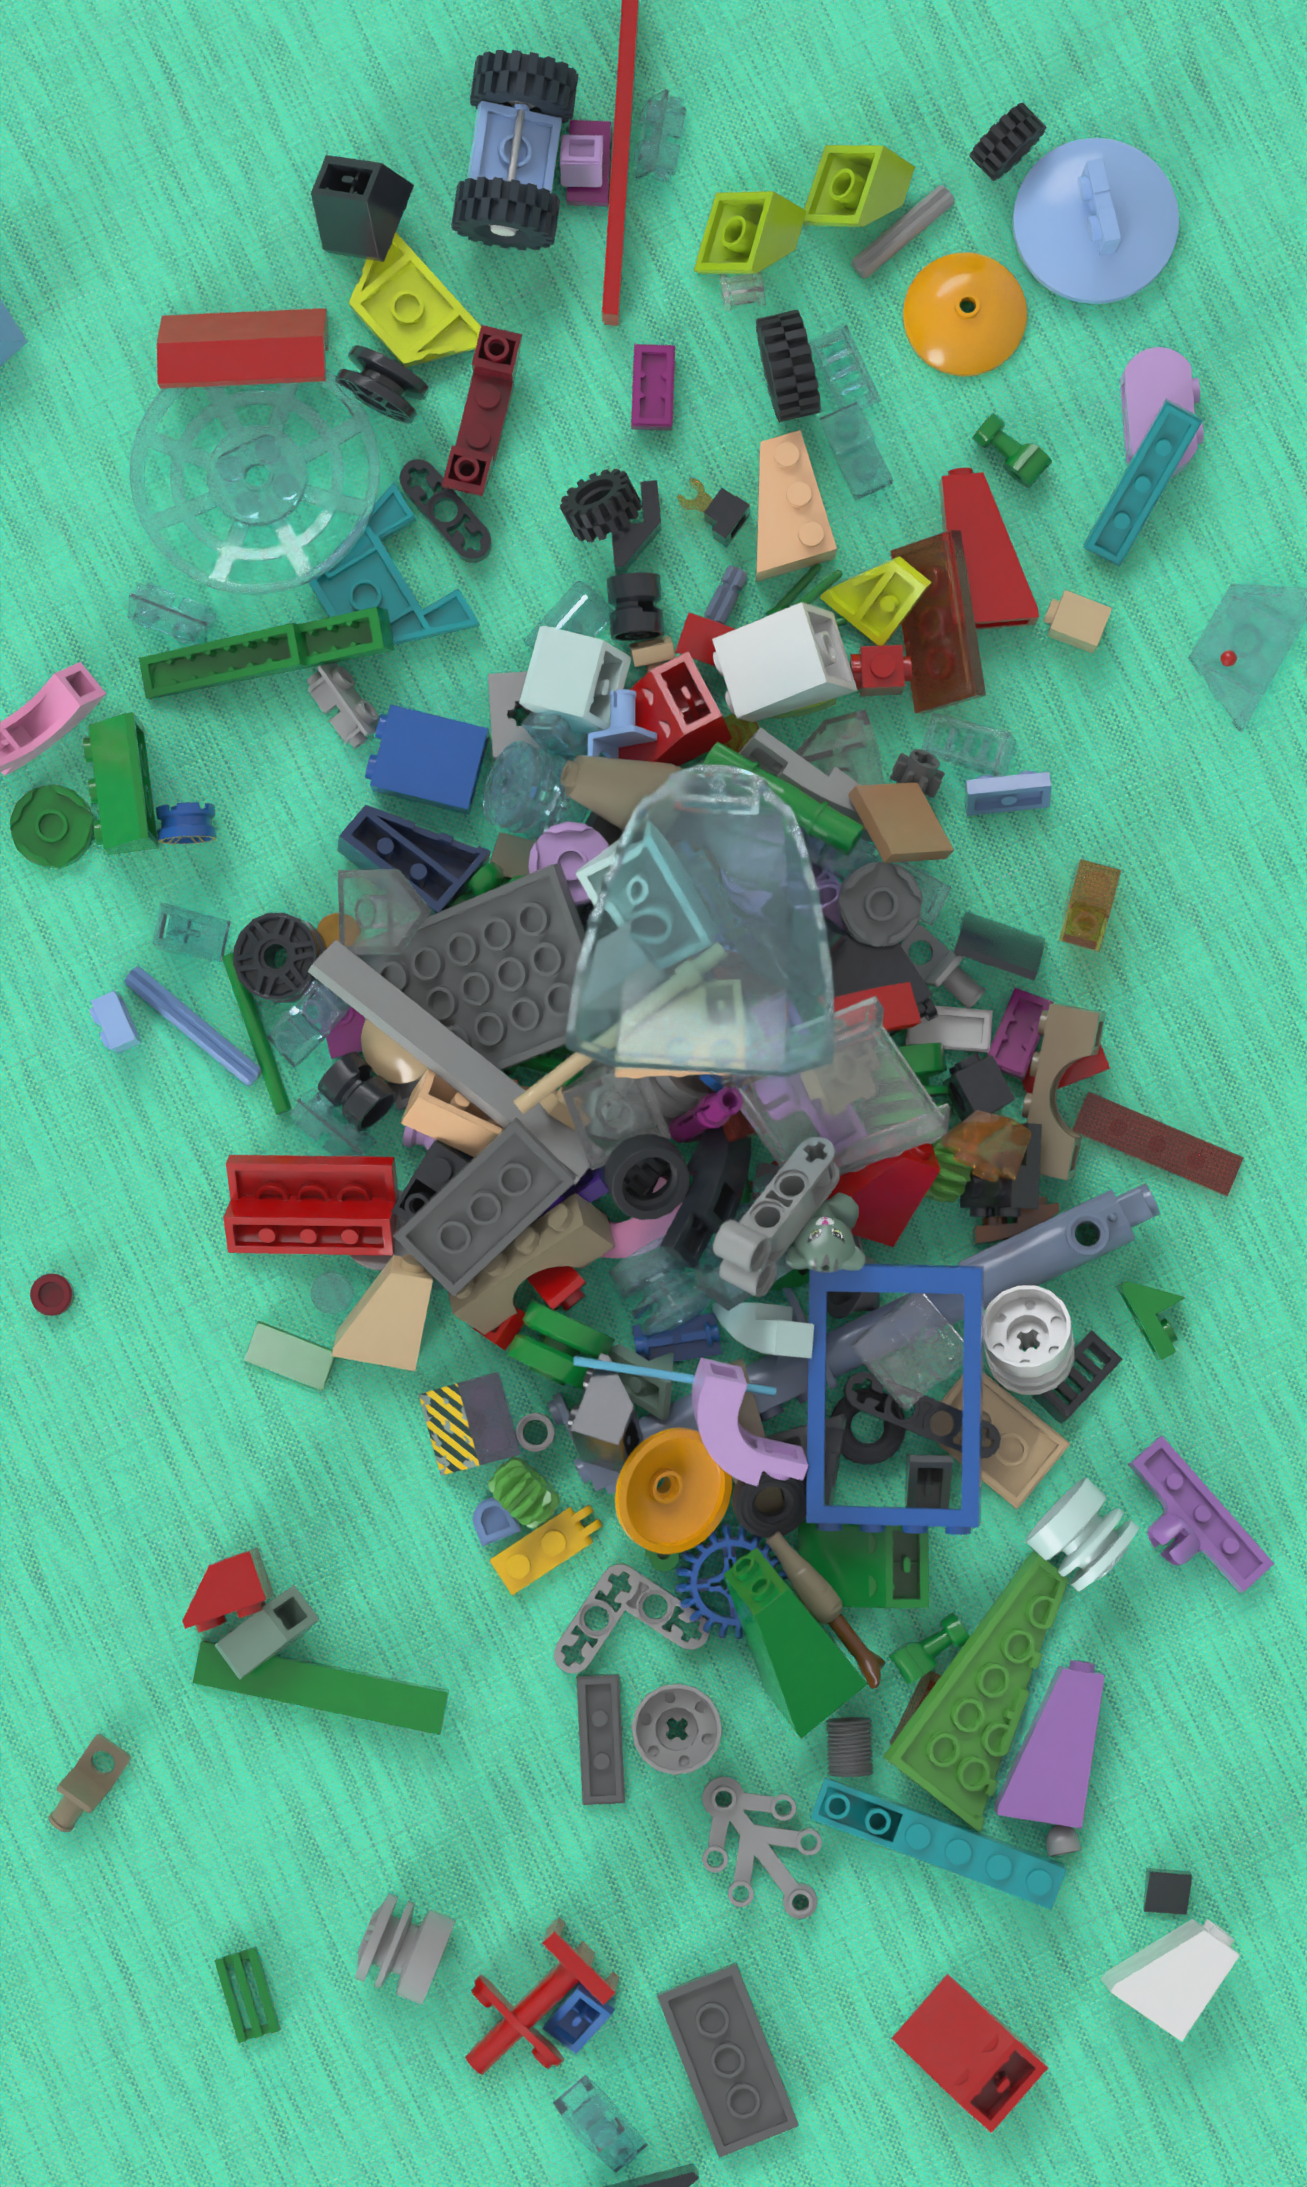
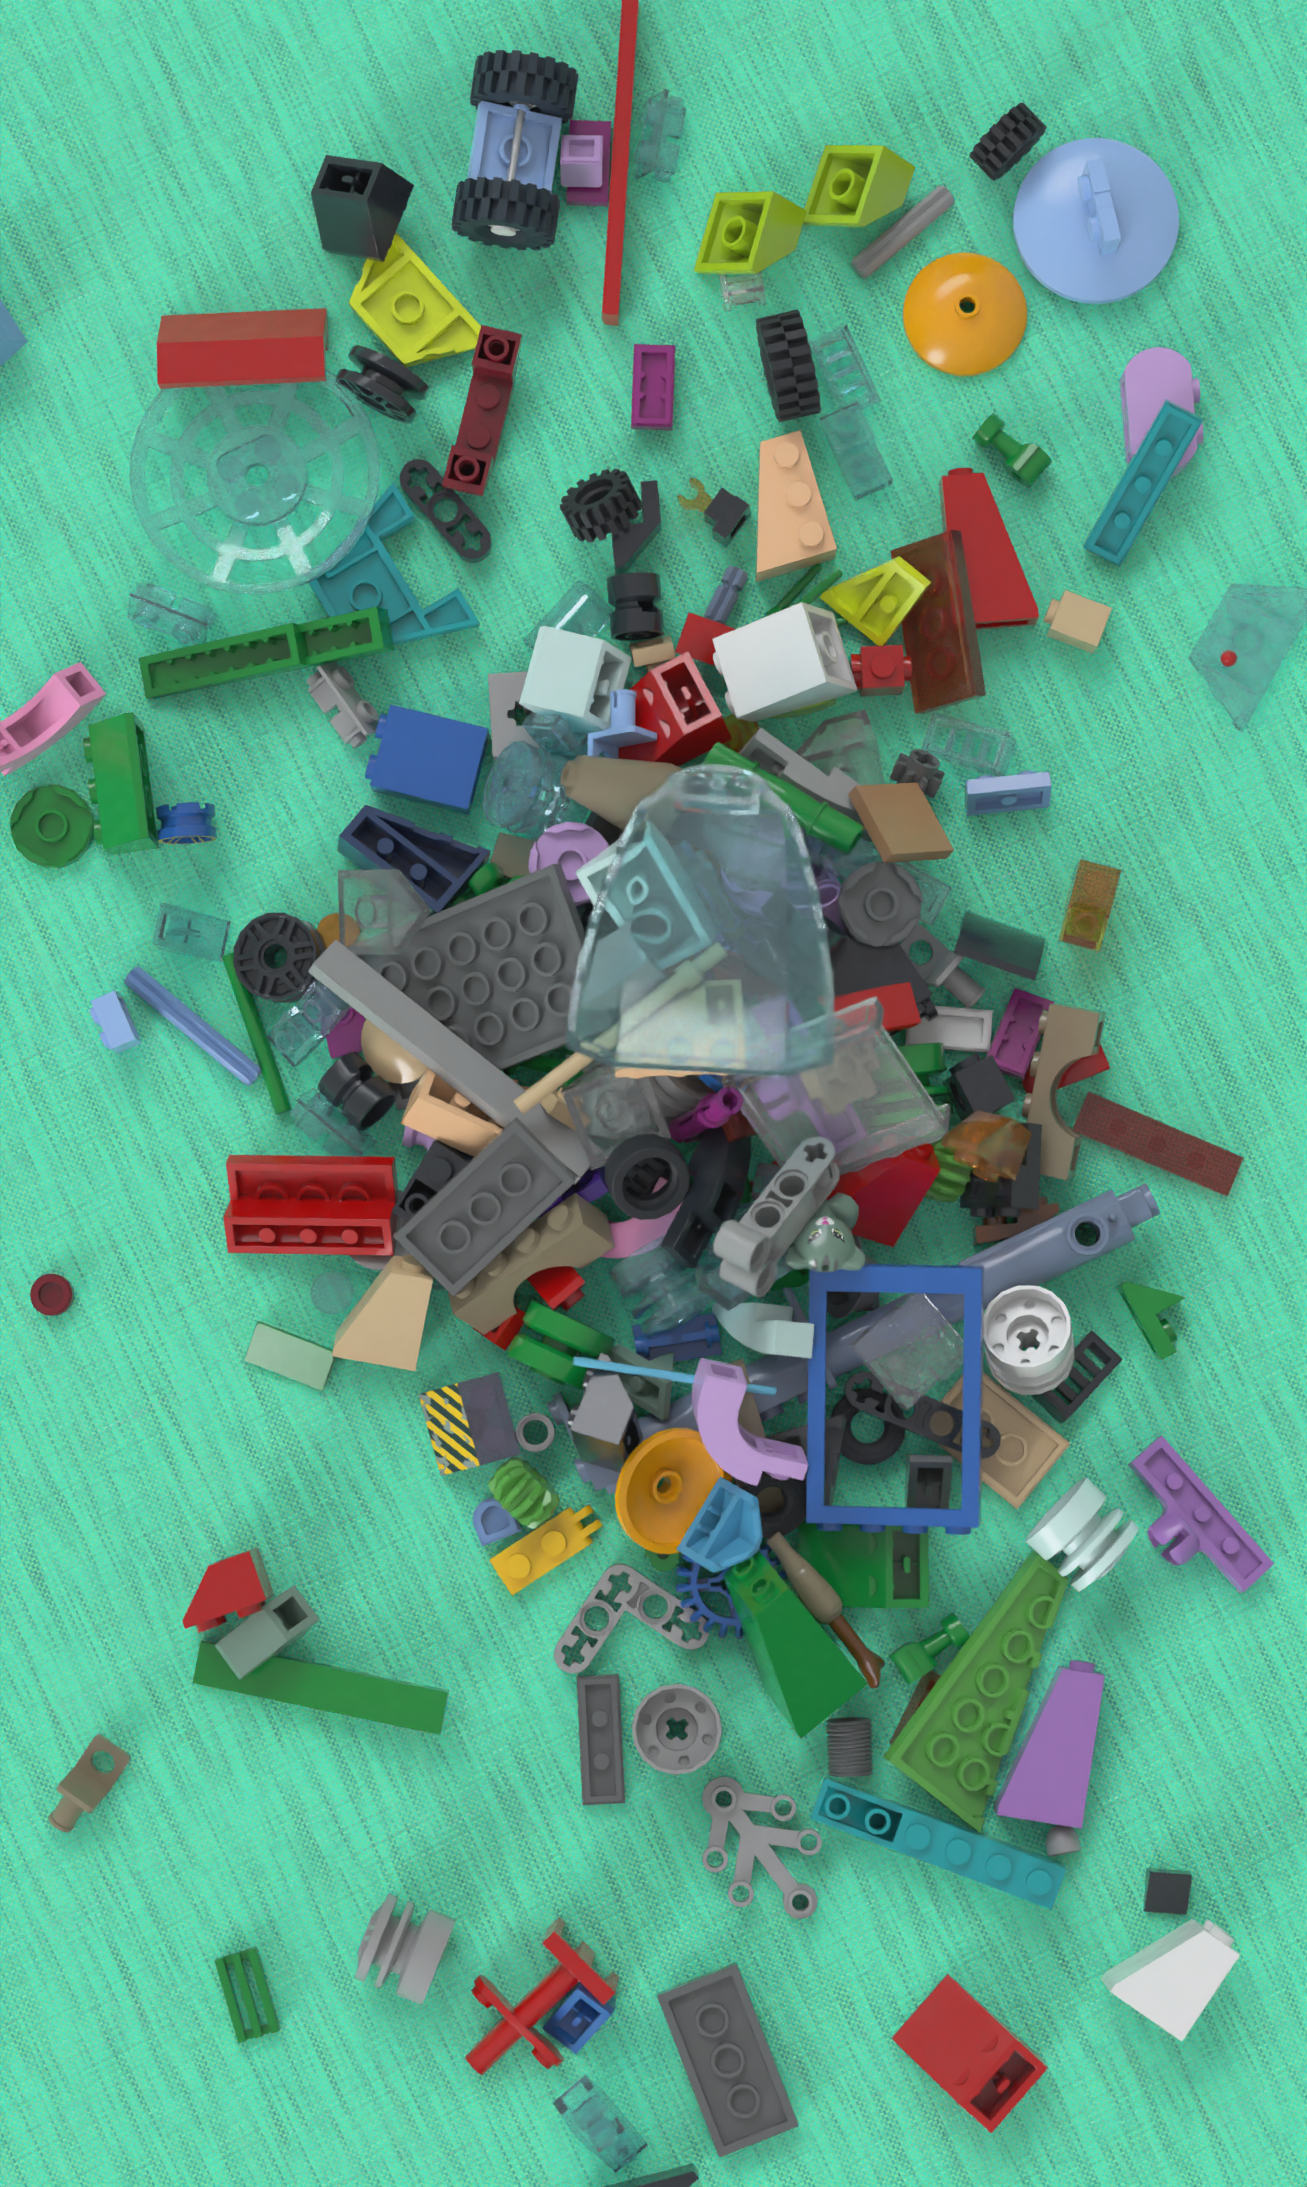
(724, 1529): none -> dark azure slope

